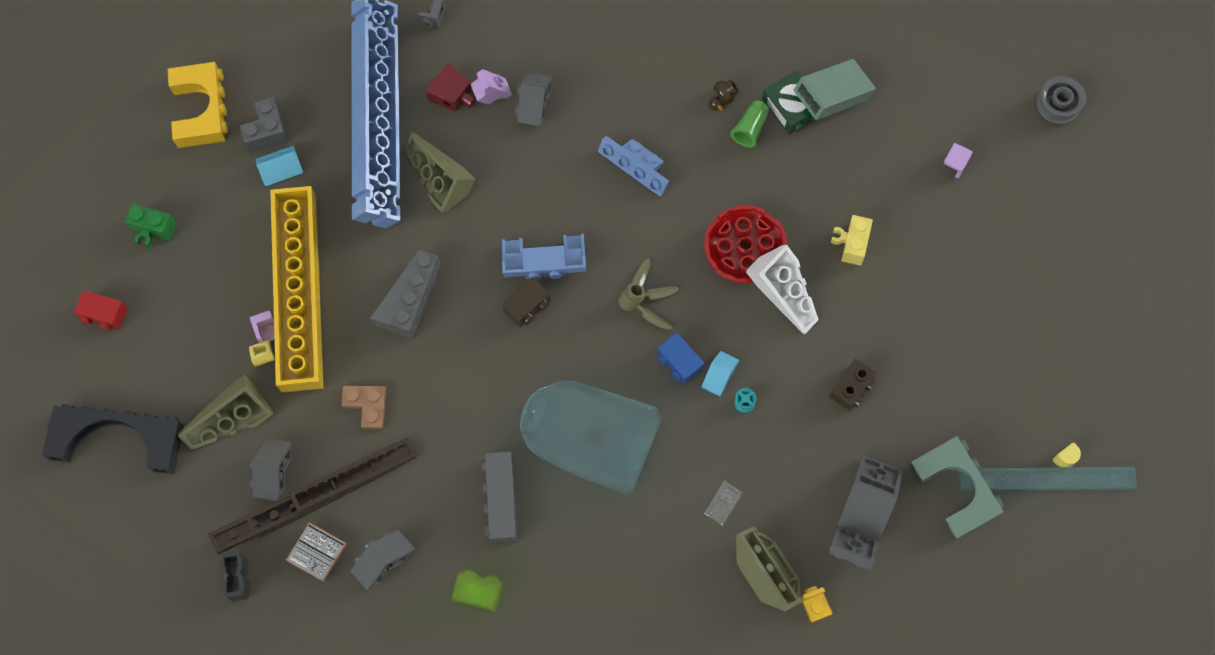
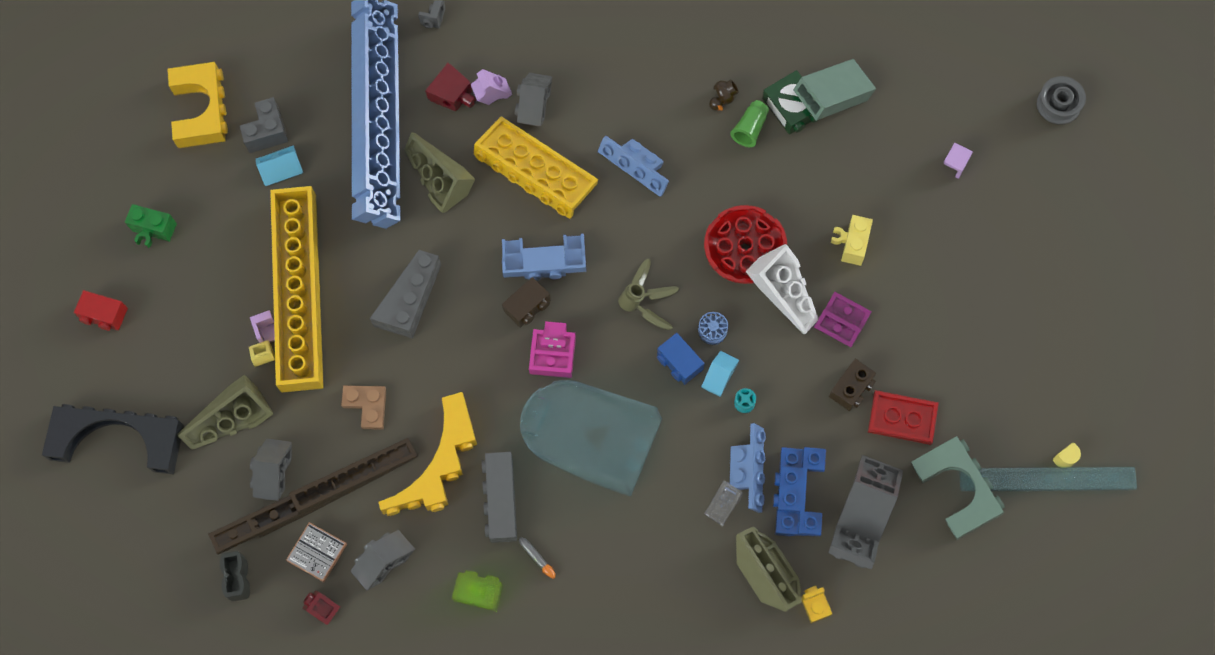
(320, 606): none -> dark red bracket
(429, 487): none -> yellow arch
(534, 166): none -> yellow bracket
(546, 569): none -> flat silver piece
(552, 351): none -> dark pink piece
(713, 328): none -> medium blue wheel
(747, 467): none -> medium blue bracket
(791, 496): none -> blue bracket
(842, 319): none -> magenta slope
(903, 417): none -> red tile

